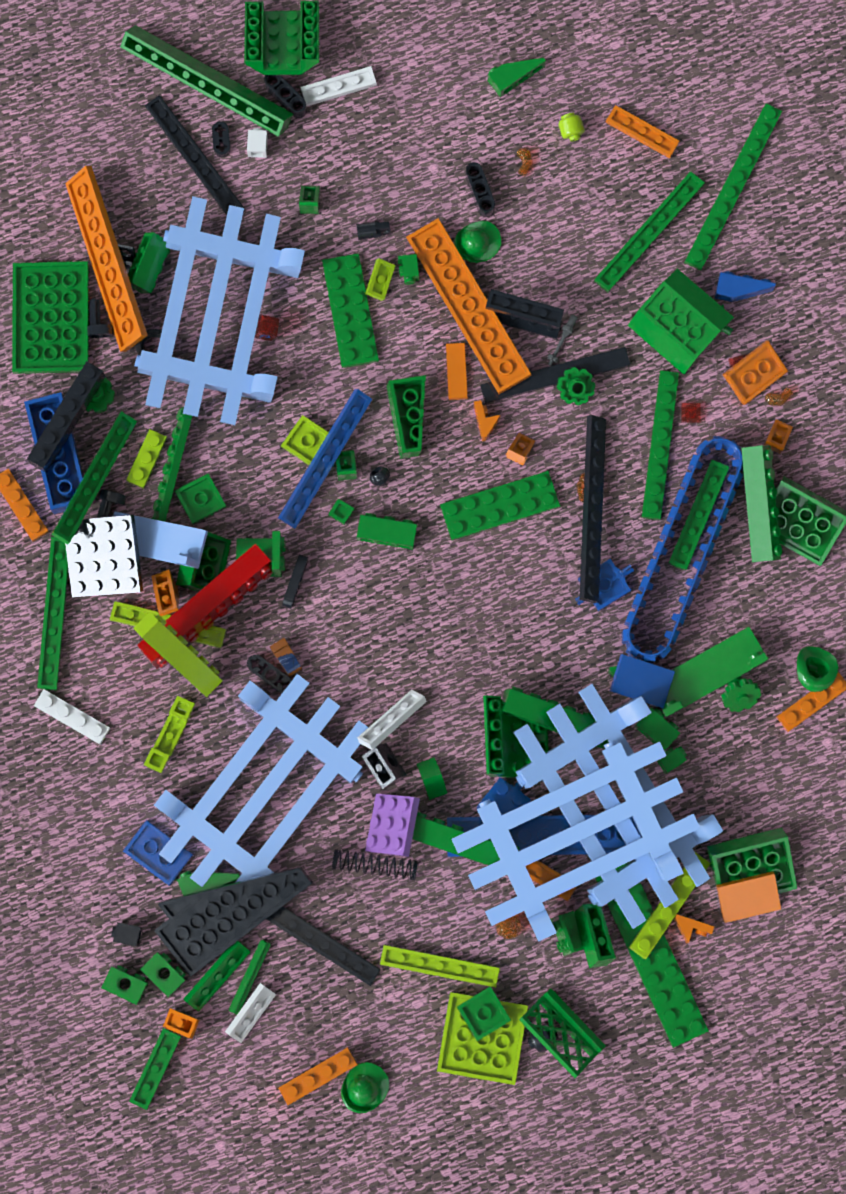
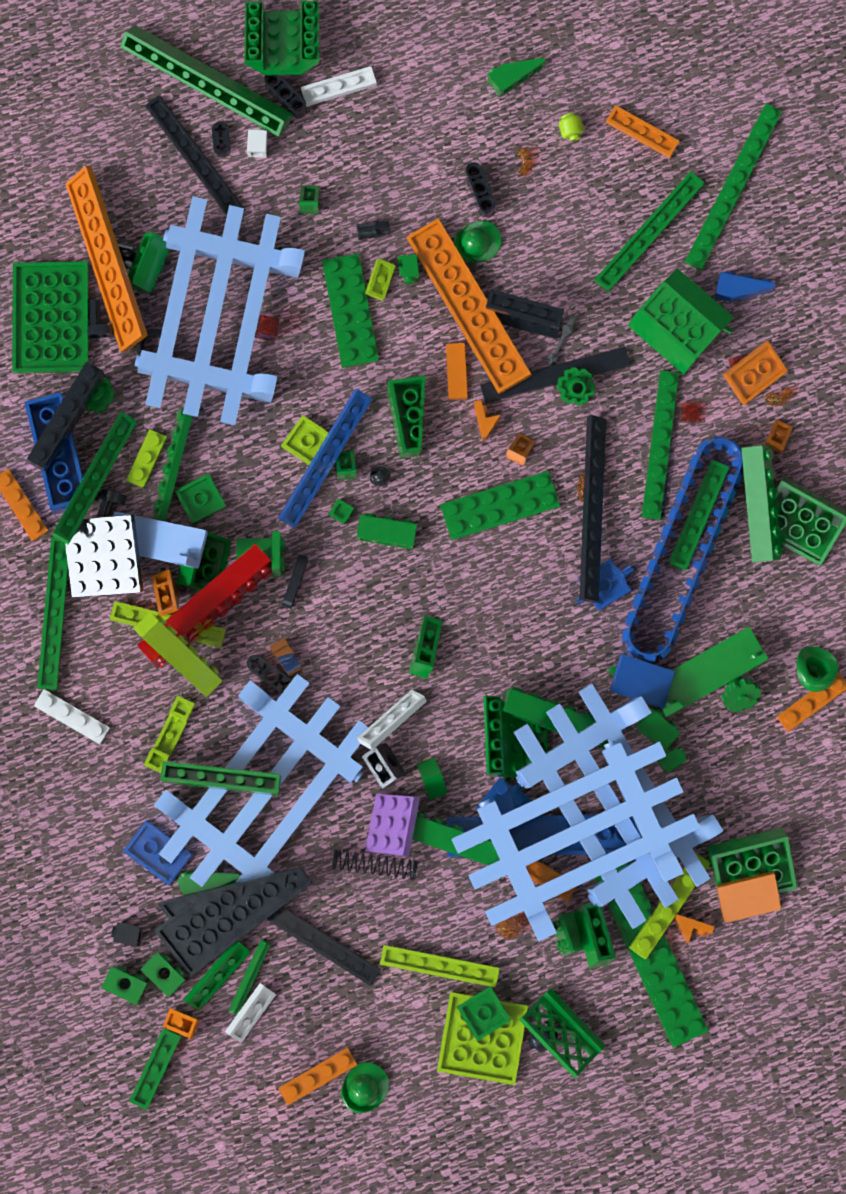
(220, 778): none -> green brick
(426, 647): none -> green slope

